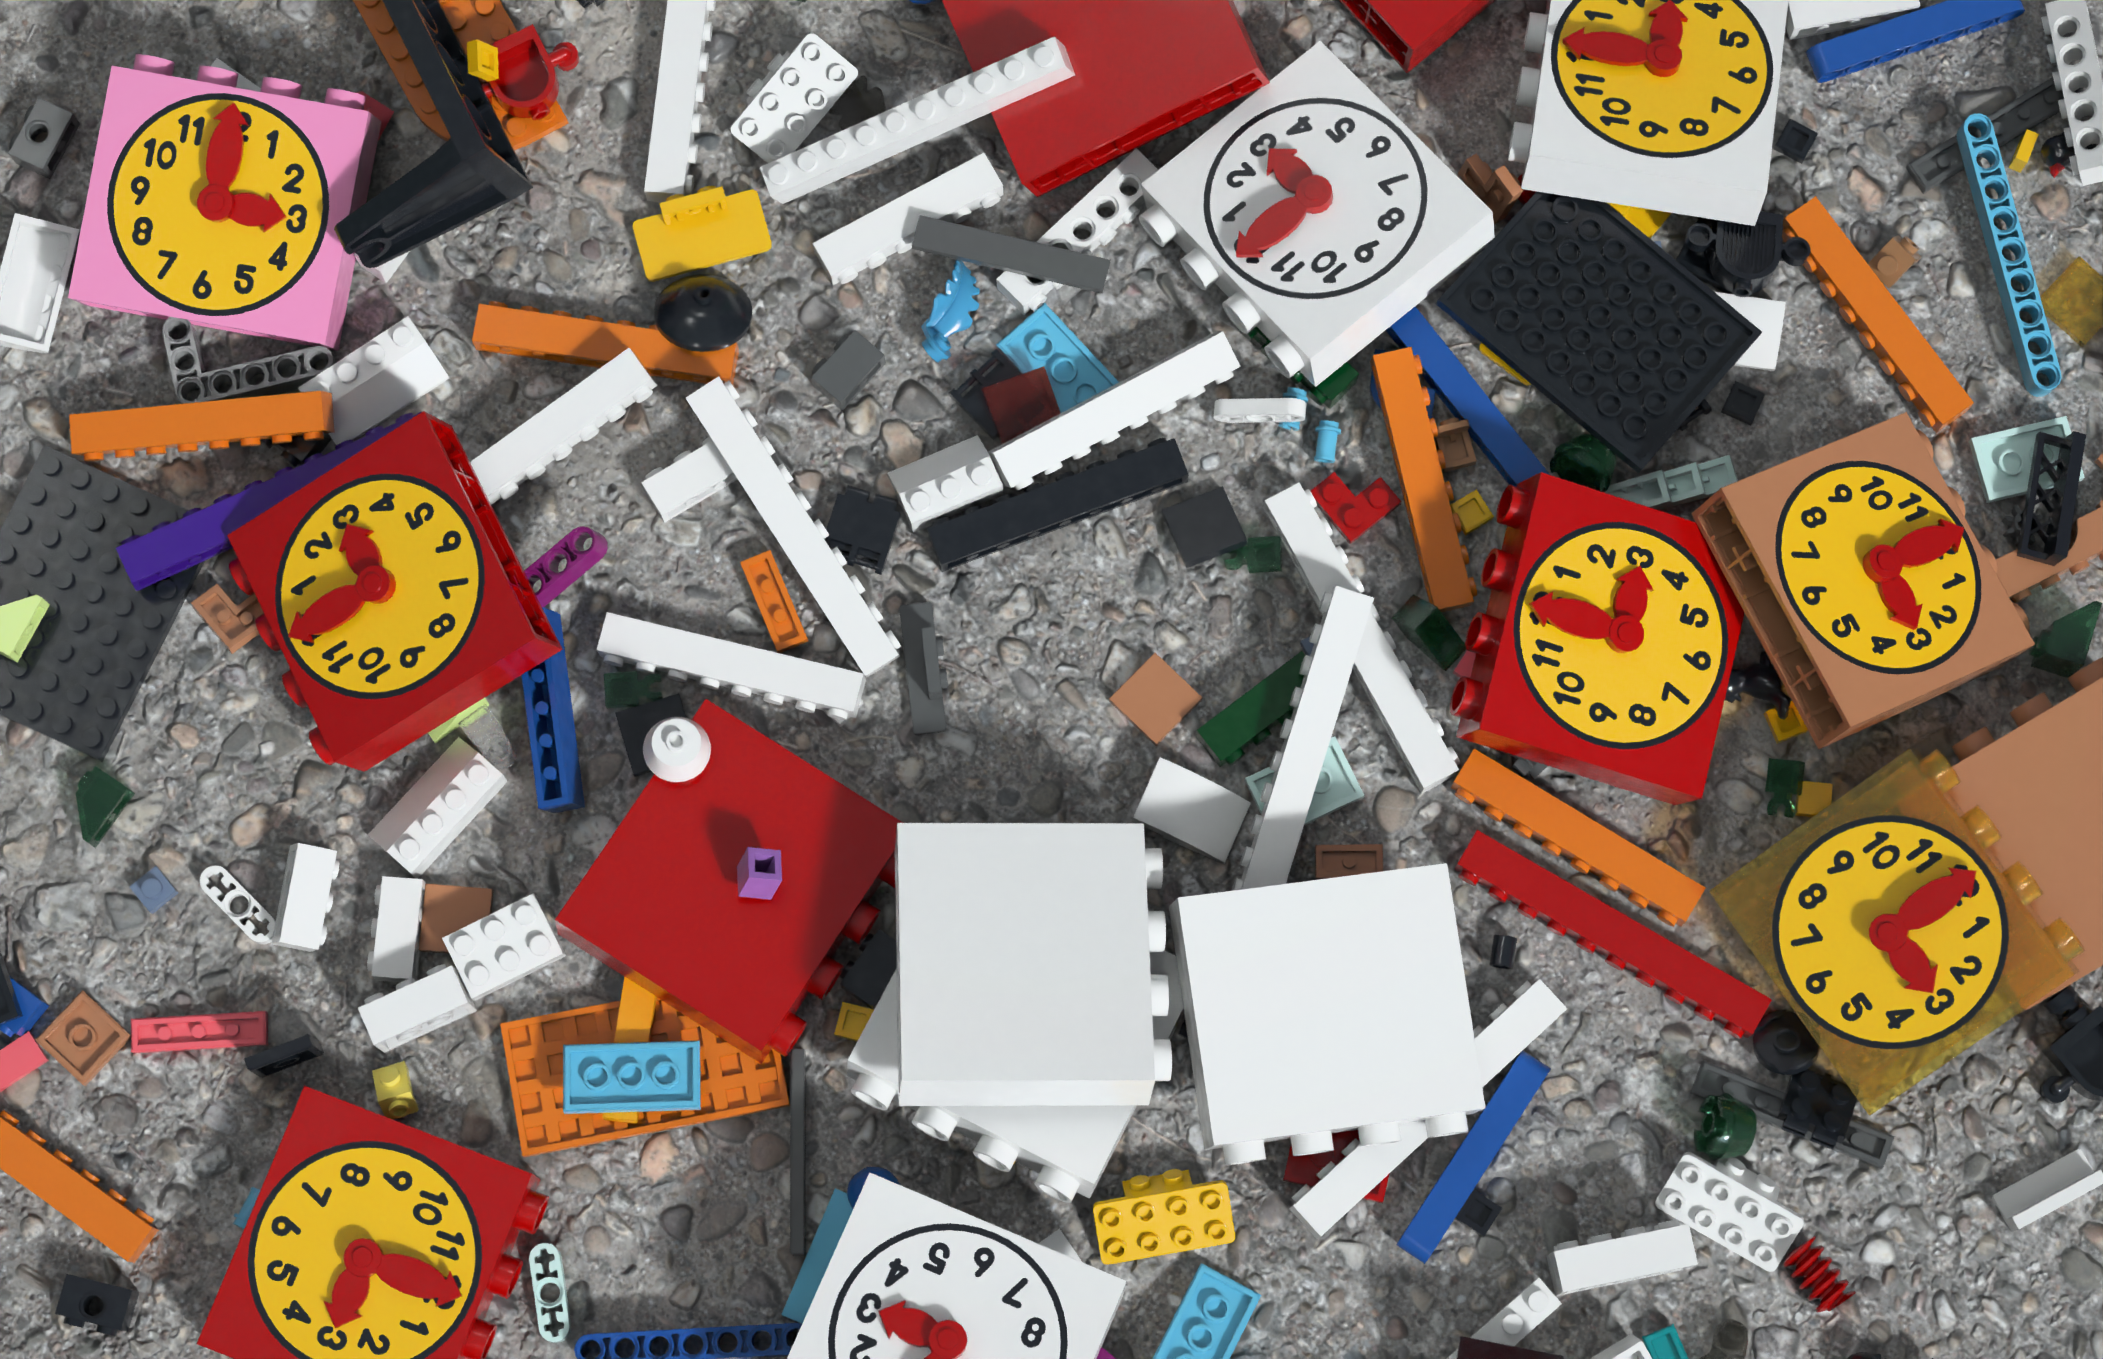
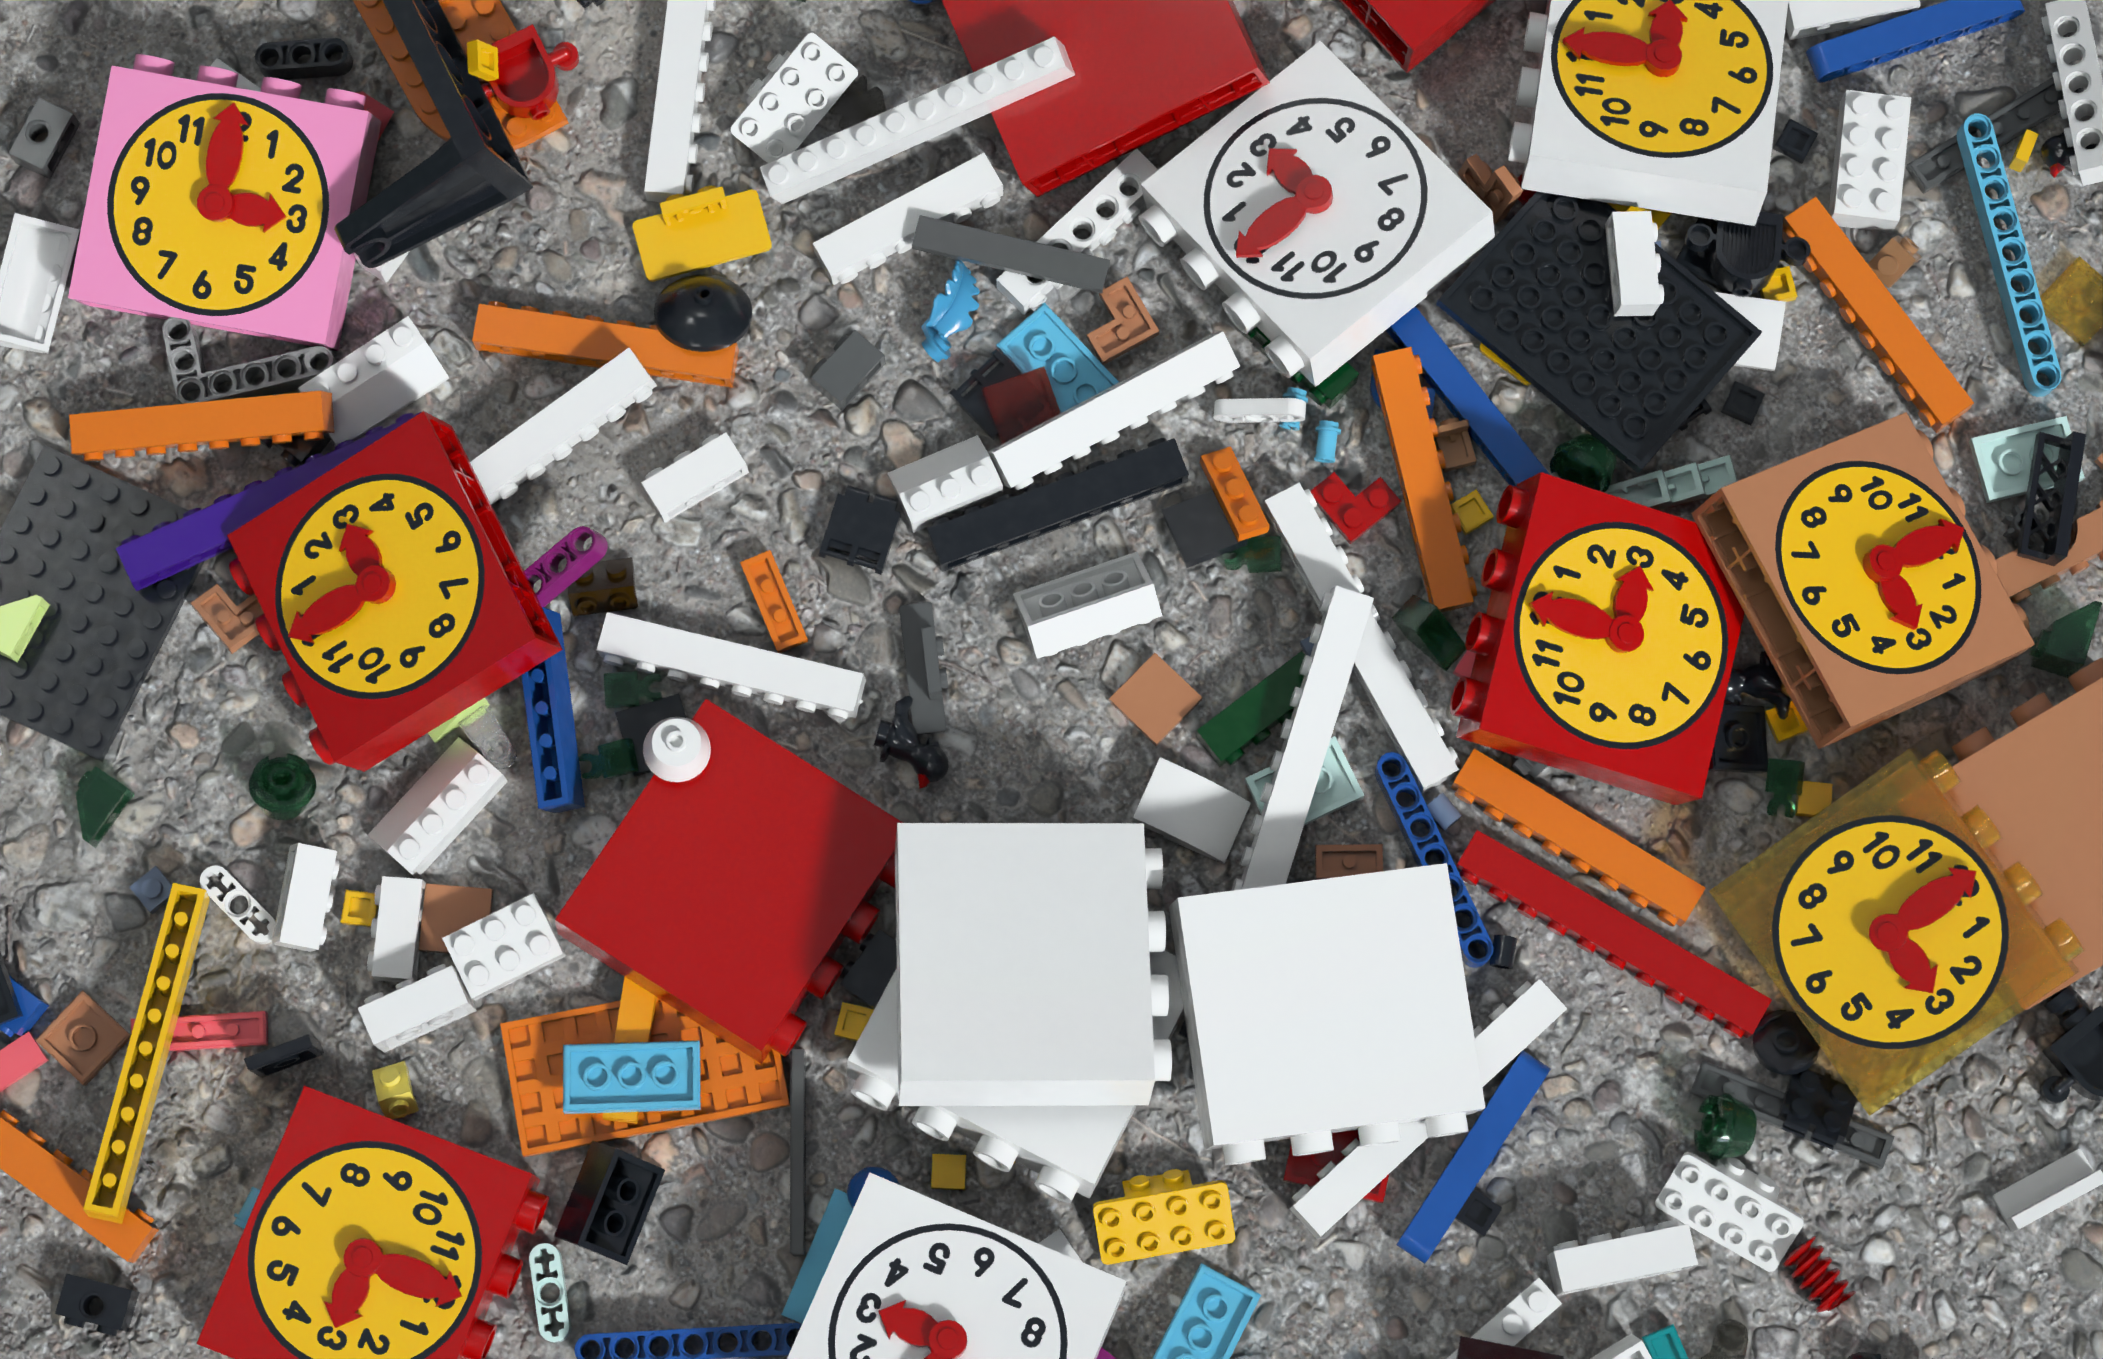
(147, 1053): none -> yellow brick
(282, 786): none -> clear green cone
(316, 67): none -> black beam
(359, 908): none -> yellow tile
(604, 588): none -> dark brown bracket
(609, 1202): none -> black slope
(613, 760): none -> clear green plate
(759, 873): medium lavender brick -> none
(793, 527): white brick -> none
(902, 742): none -> black animal
(948, 1171): none -> yellow tile
(1087, 605): none -> white slope
(1129, 326): none -> nougat plate
(1234, 494): none -> orange plate
(1431, 843): none -> blue beam
(1444, 811): none -> sand blue hinge
(1633, 263): none -> white brick
(1741, 740): none -> black tile
(1780, 286): none -> yellow tile
(1869, 160): none -> white brick

